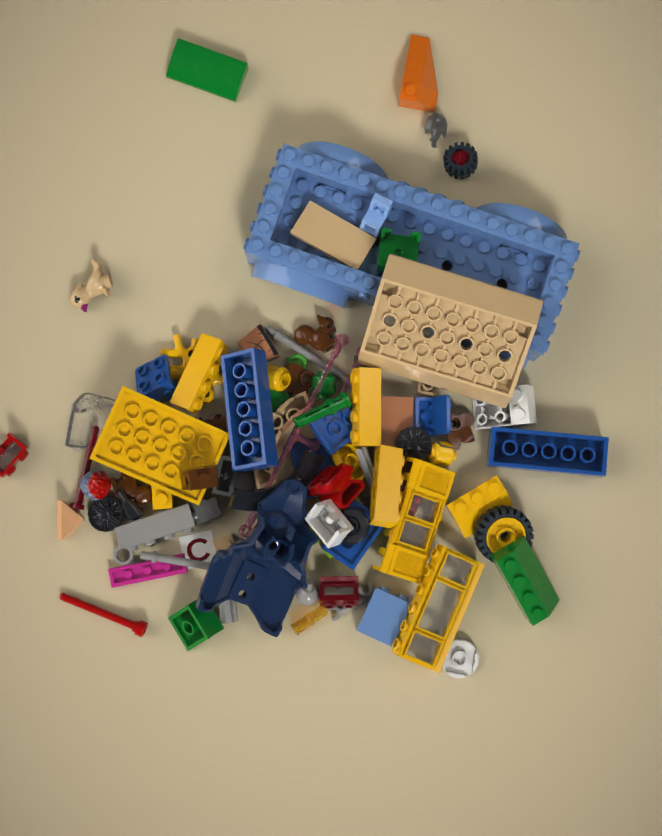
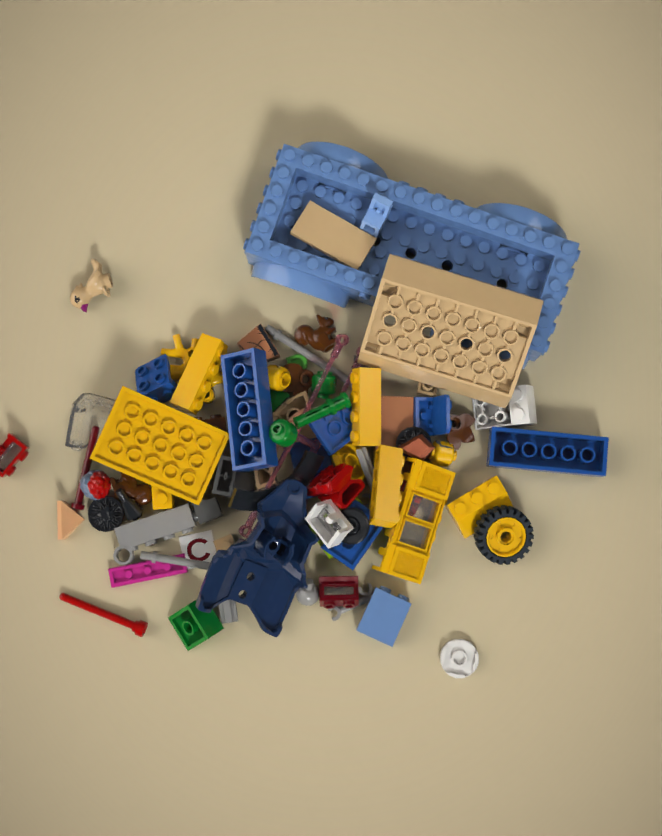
(199, 477): reddish brown torso -> none
(207, 70): green slope -> none
(283, 432): none -> green head
(309, 619): clear yellow axle -> none
(398, 245): green panel -> none
(418, 447): none -> copper piece
(419, 79): orange wedge -> none
(436, 125): dark grey piece -> none
(437, 608): window -> none
(460, 160): black wheel -> none
(526, 580): green slope -> none

